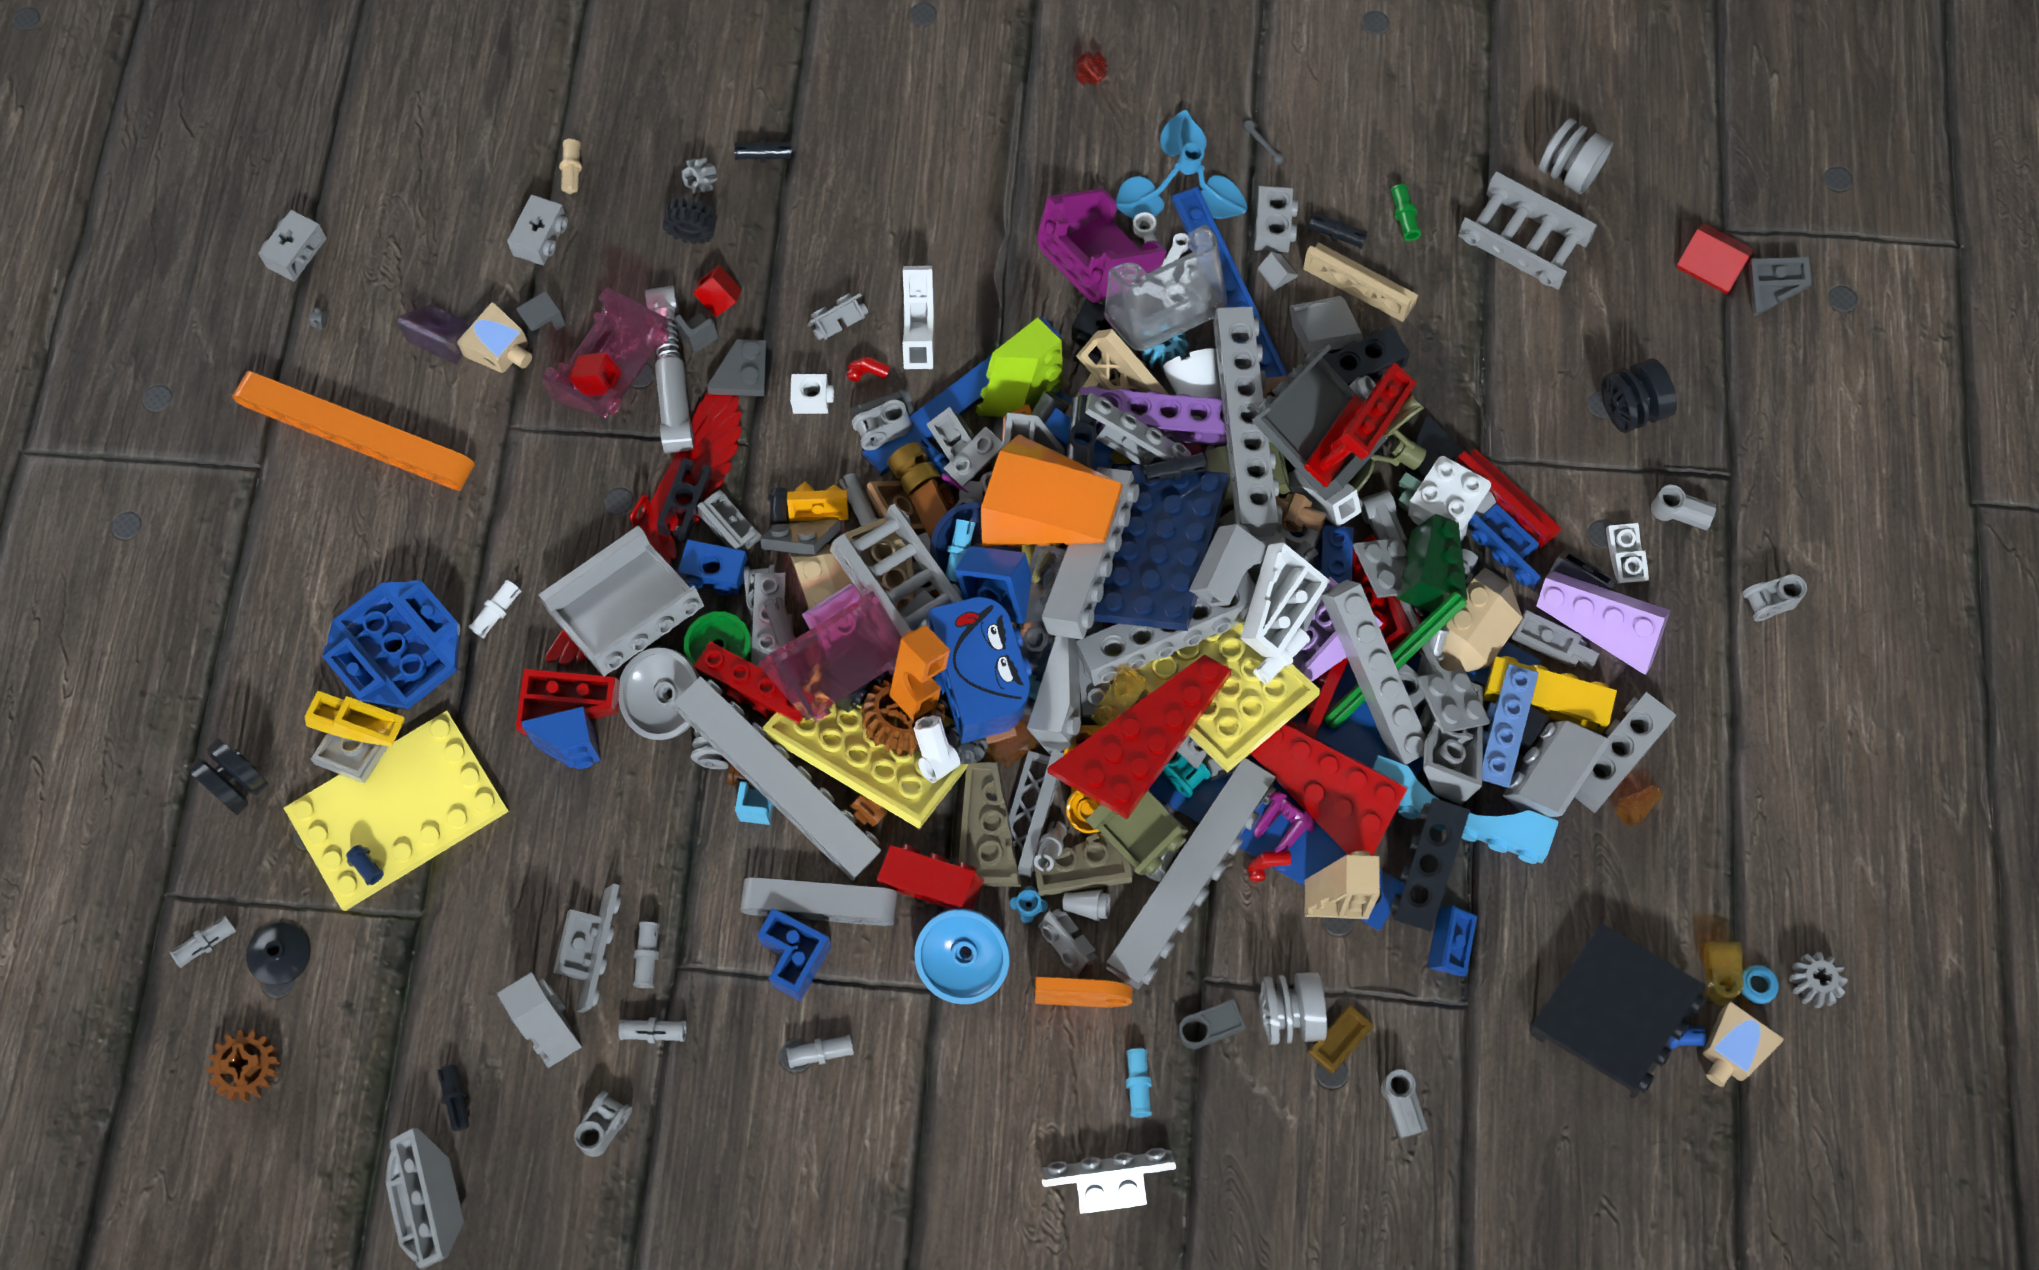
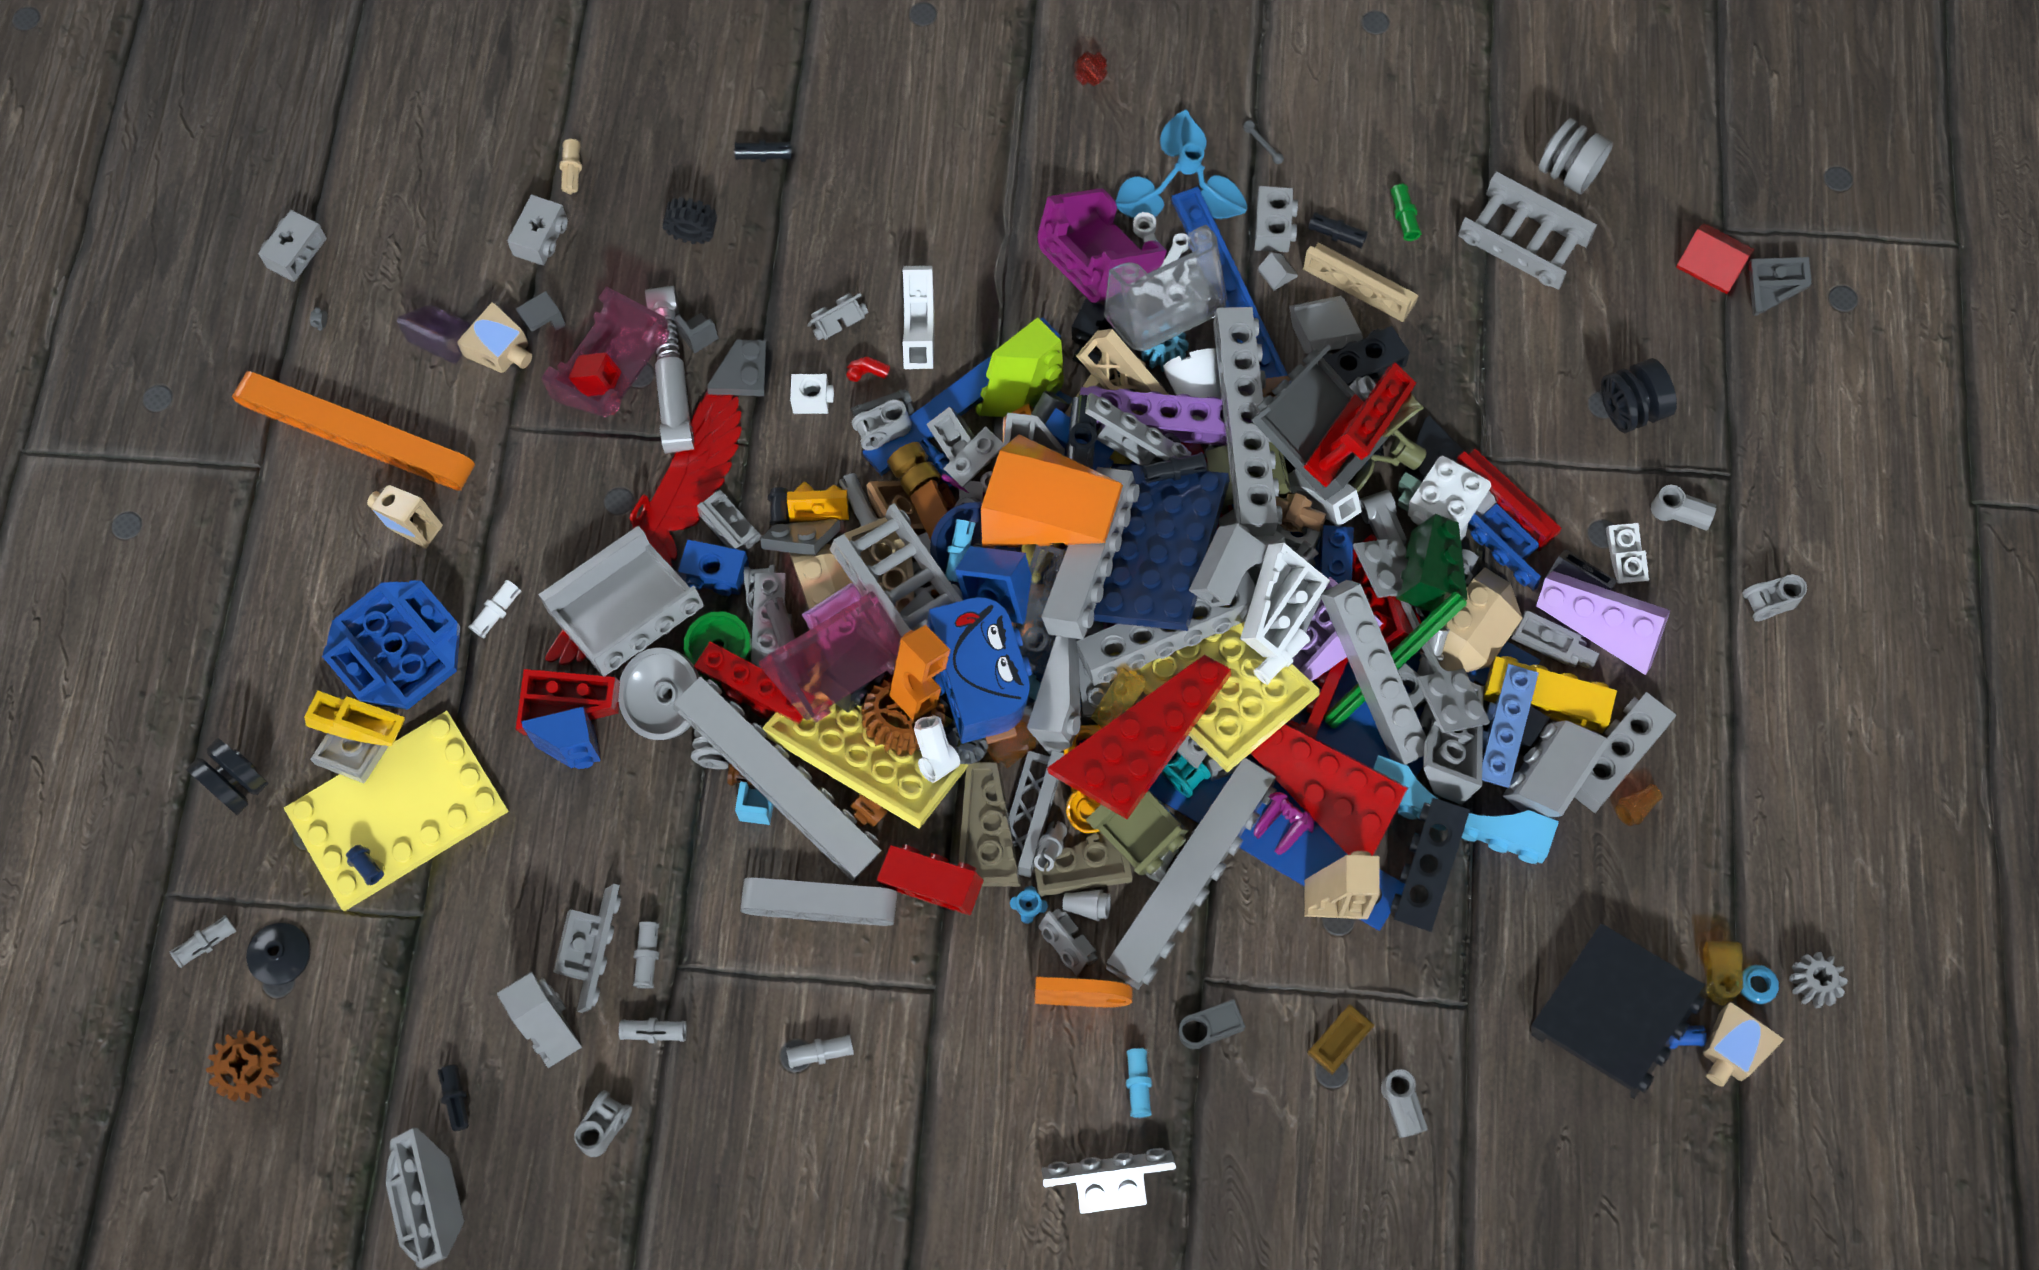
(396, 508): none -> tan torso
(688, 511): black piece -> none
(699, 175): light grey gear -> none
(717, 291): red panel -> none
(800, 951): blue brick -> none
(949, 971): dark azure dish -> none
(1266, 860): red arm -> none
(1293, 1008): light grey wheel -> none
(1452, 940): blue slope -> none

